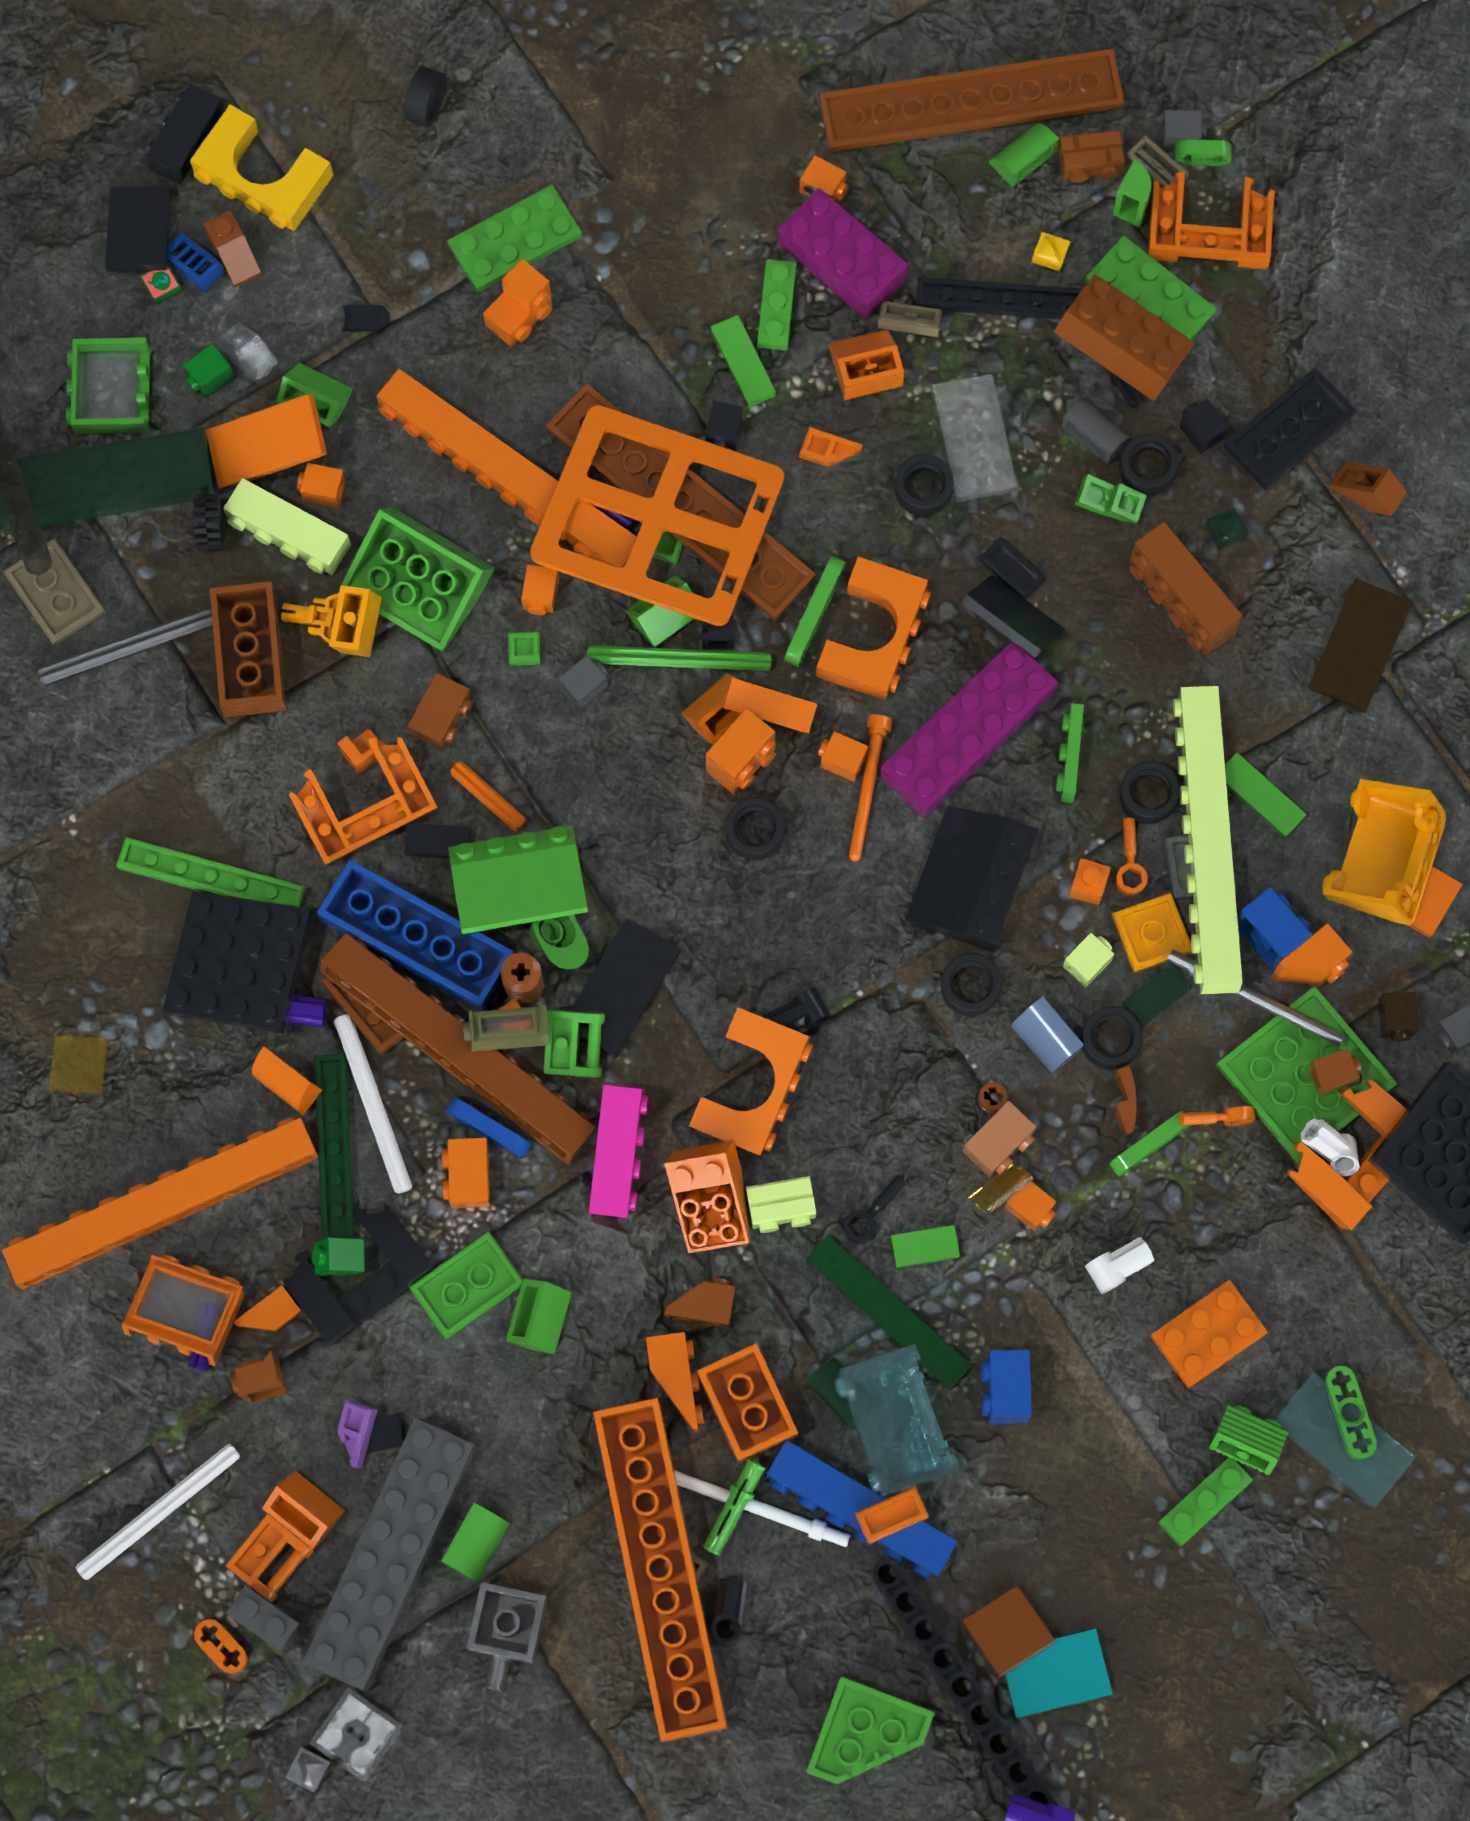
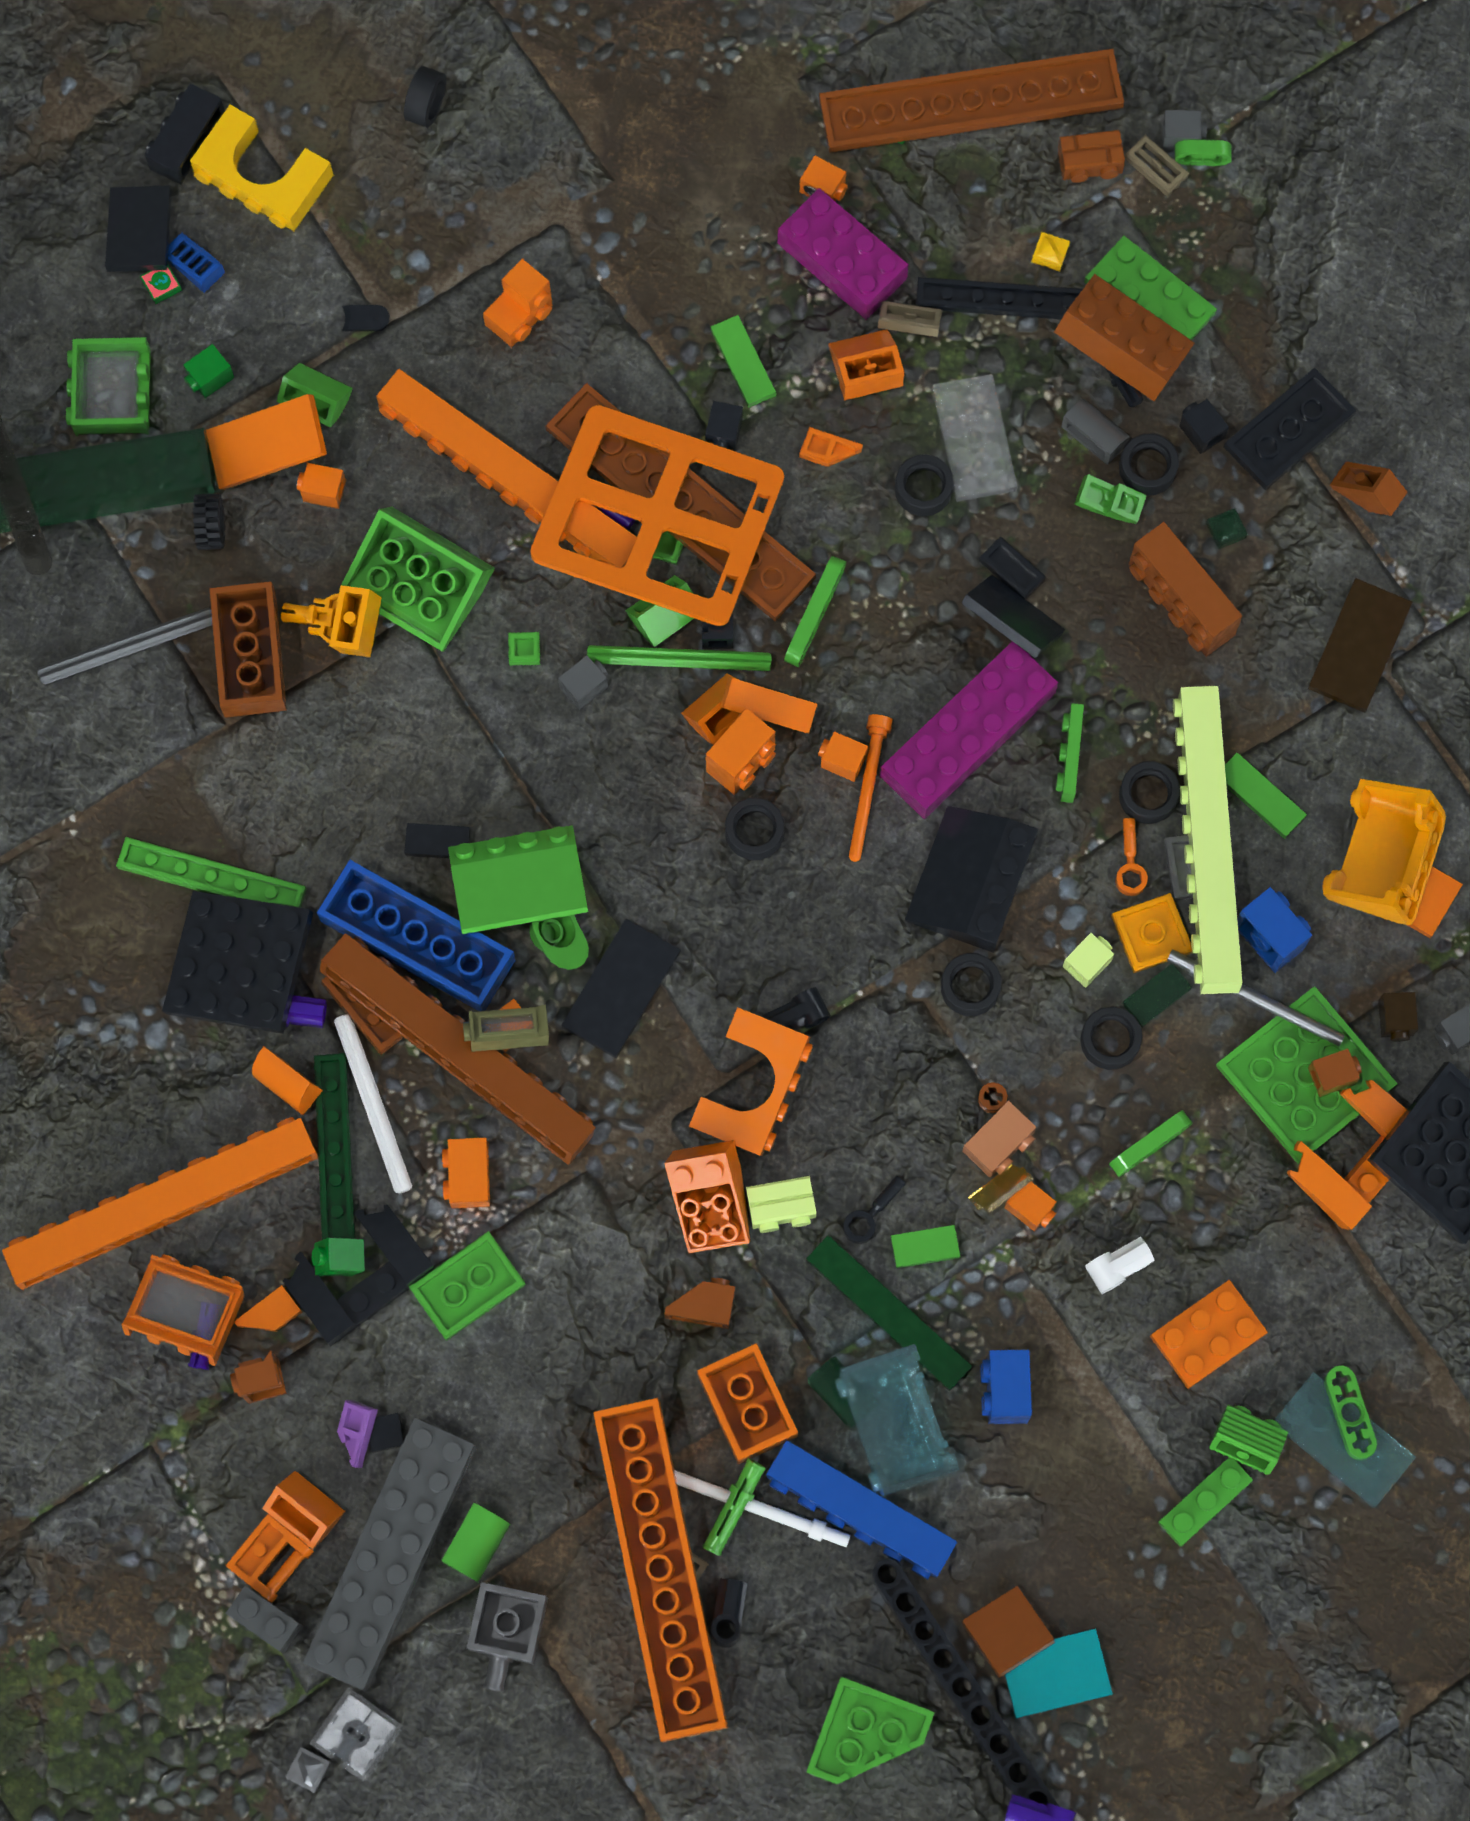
(57, 598): dark tan tile -> none
(78, 1065): clear yellow piece -> none
(157, 1511): white axle -> none
(215, 1652): orange beam -> none
(232, 248): slope -> none
(246, 351): clear slope -> none
(286, 527): yellowish green brick -> none
(358, 751): orange panel -> none
(407, 804): orange wedge -> none
(440, 712): dark orange brick -> none
(487, 1127): blue beam -> none
(488, 796): orange axle -> none
(521, 966): dark orange piece -> none
(524, 231): bright green plate -> none
(538, 1316): bright green brick -> none
(539, 590): orange brick -> none
(563, 1043): bright green plate -> none
(617, 1150): dark pink wedge -> none
(670, 1368): orange slope -> none
(776, 305): bright green plate -> none
(876, 670): orange arch -> none
(891, 1515): orange tile -> none
(1025, 153): bright green brick -> none
(1047, 1035): sand blue brick -> none
(1089, 882): orange brick -> none
(1127, 1109): dark orange slope -> none
(1133, 195): bright green brick -> none
(1231, 1116): orange piece -> none
(1246, 245): orange wedge -> none
(1315, 961): orange slope -> none
(1336, 1148): white piece -> none

